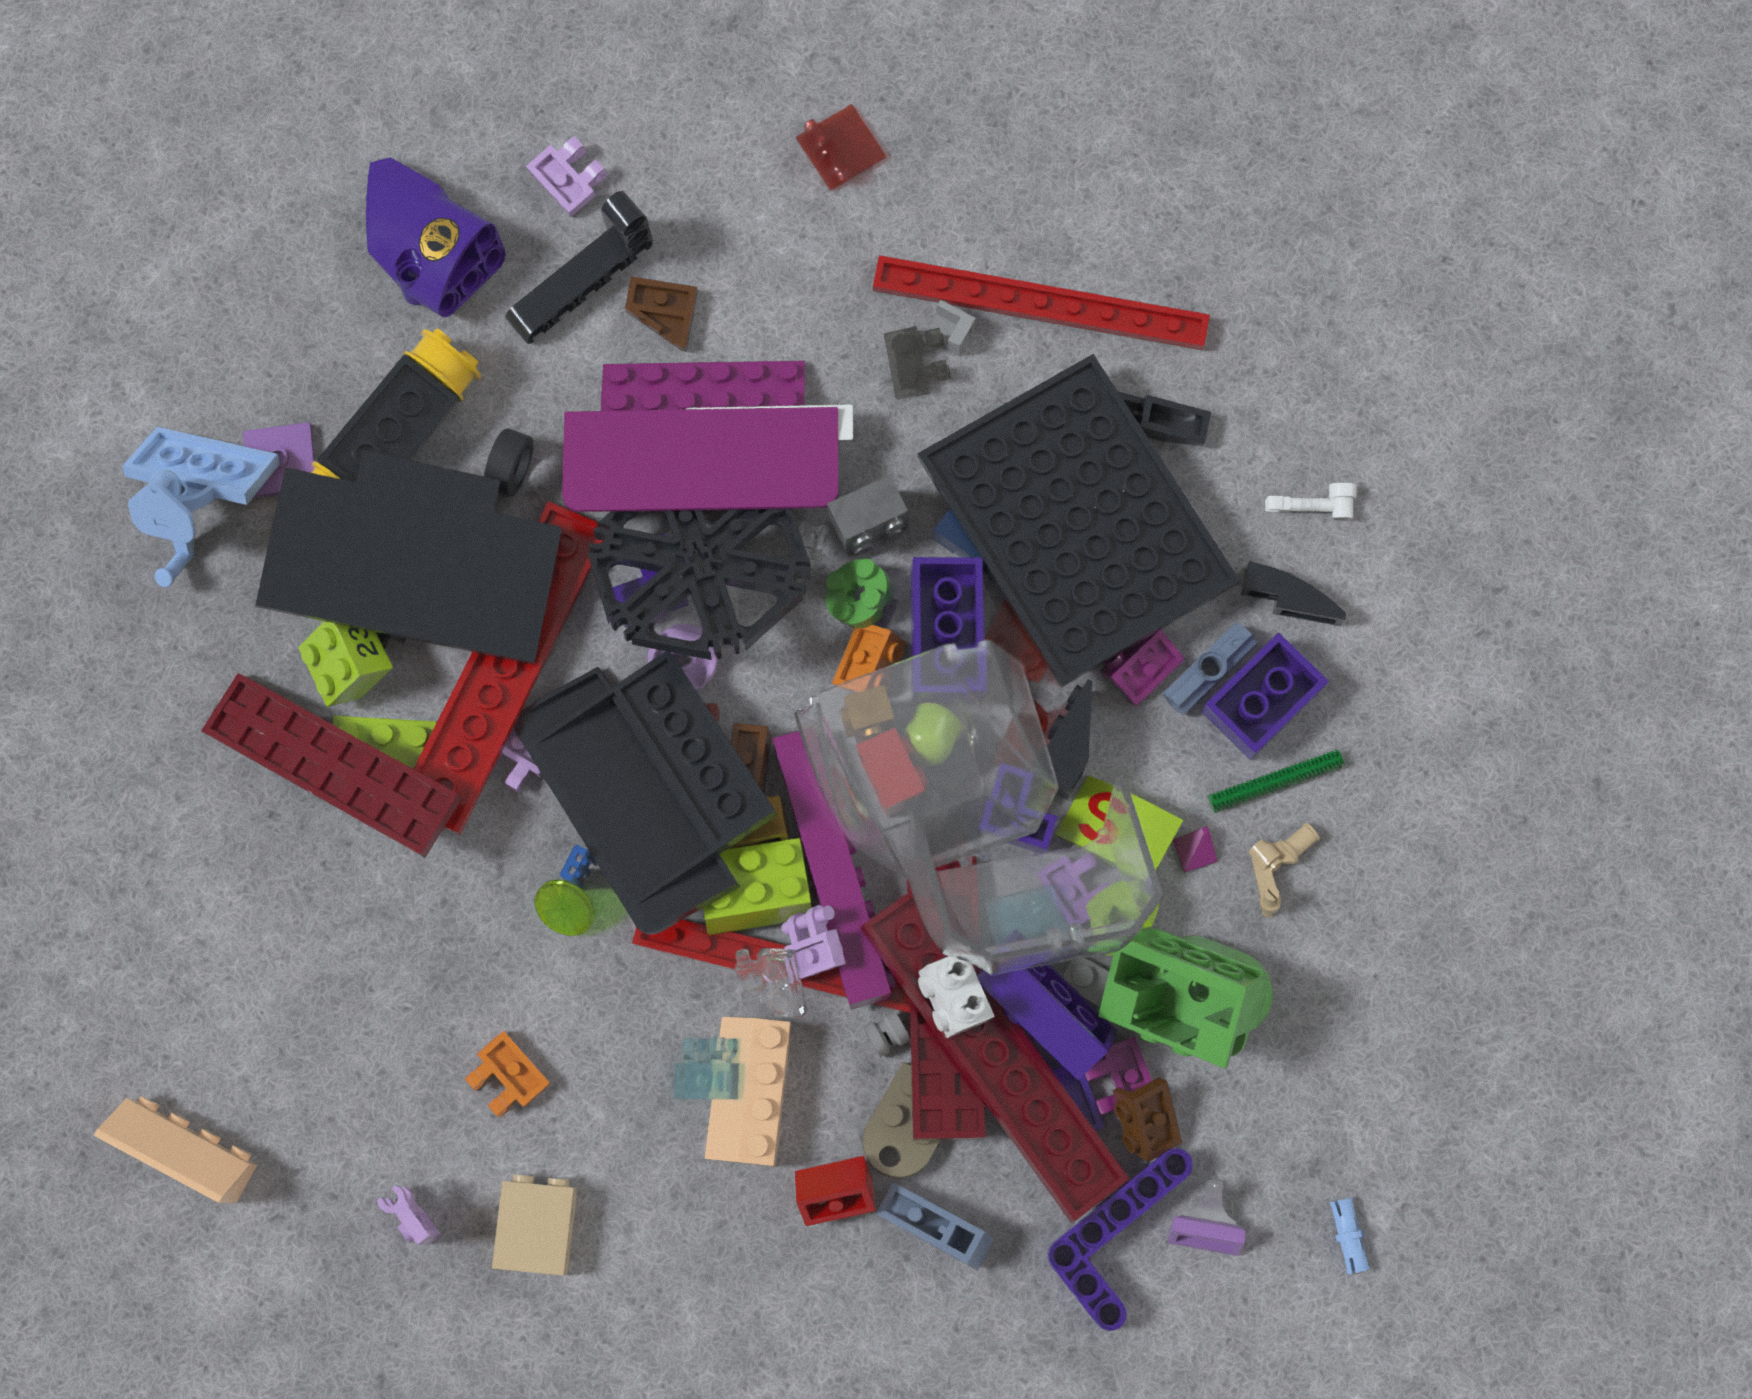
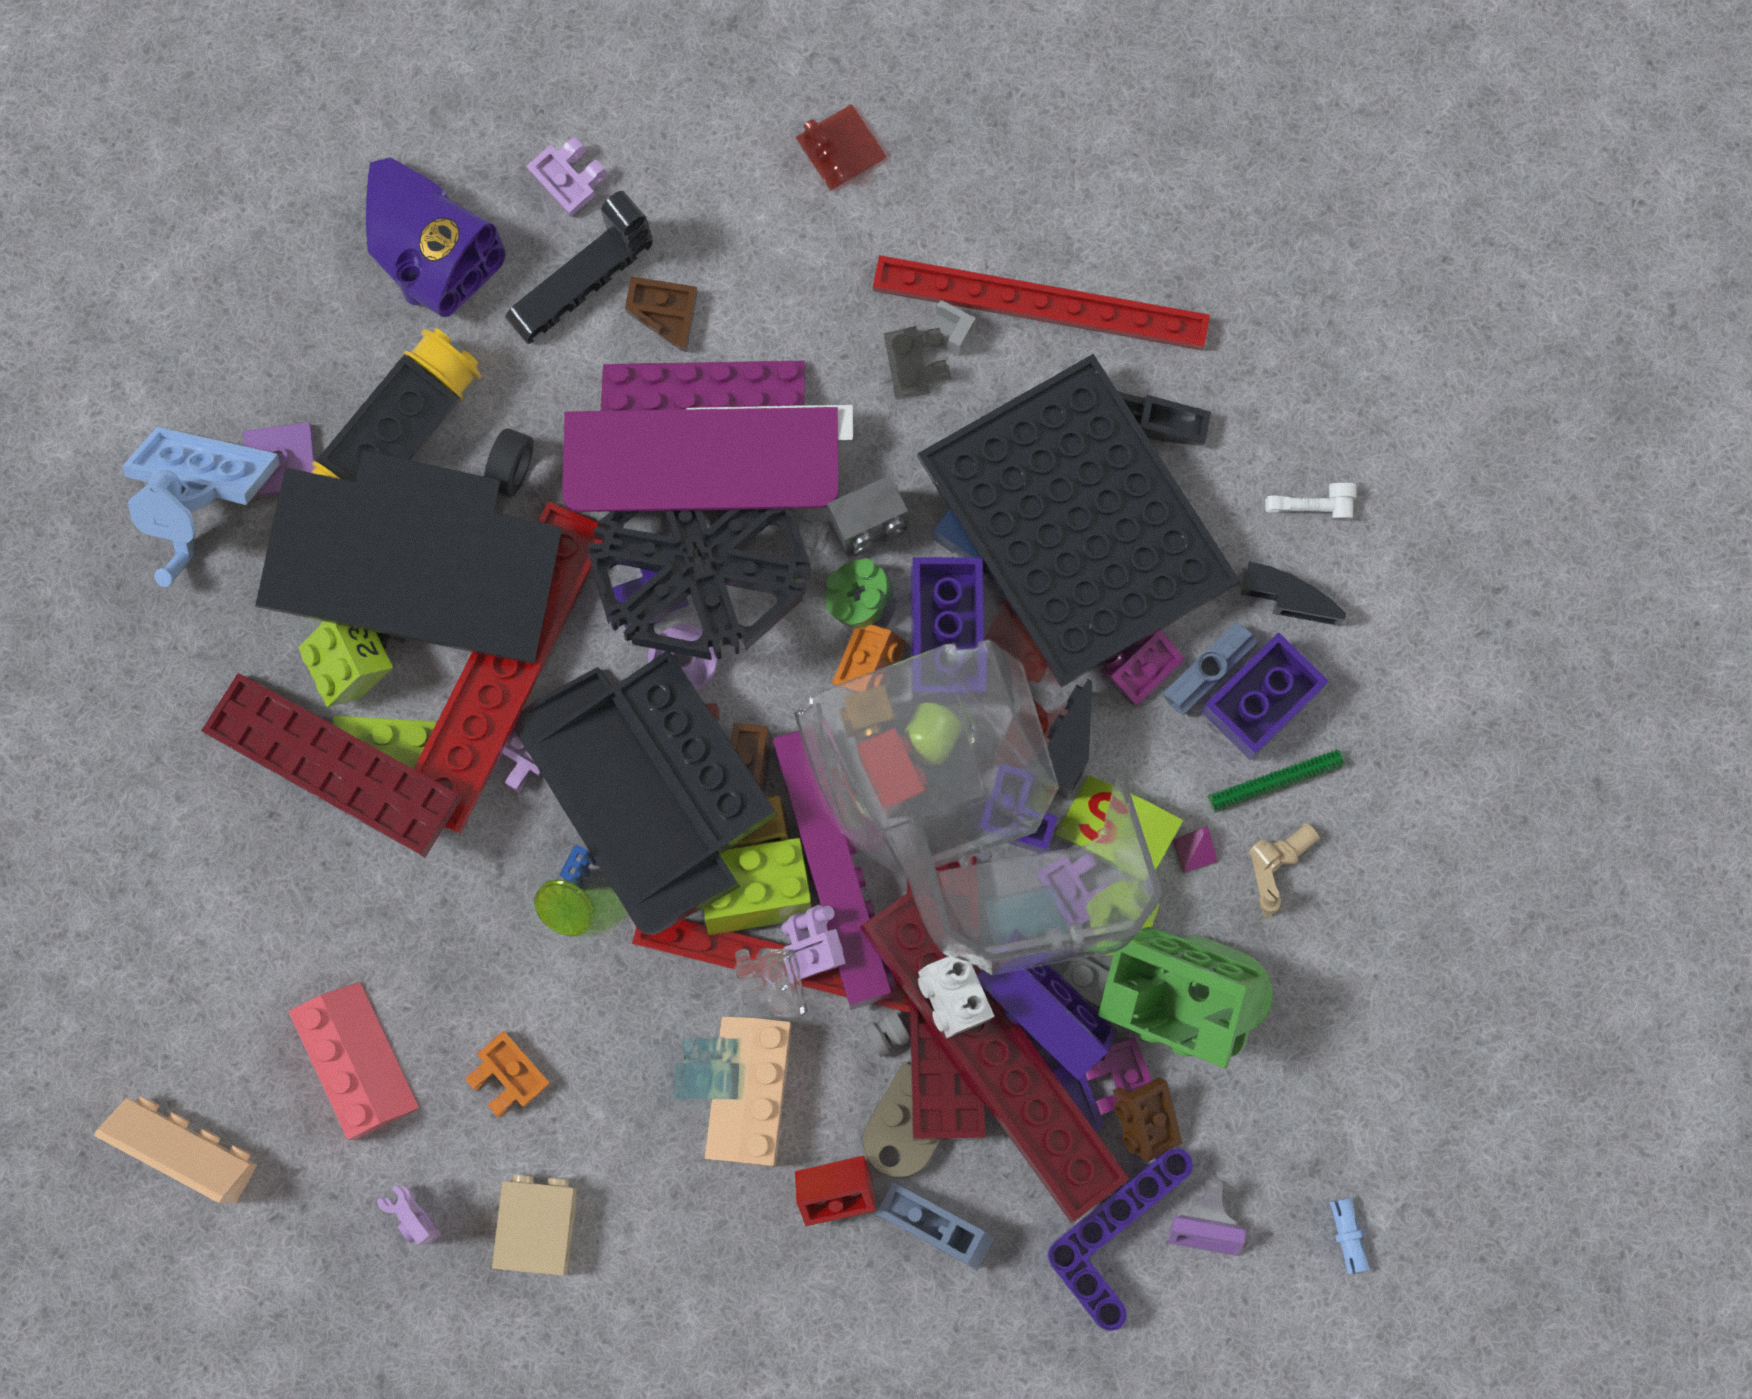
(353, 1060): none -> coral slope

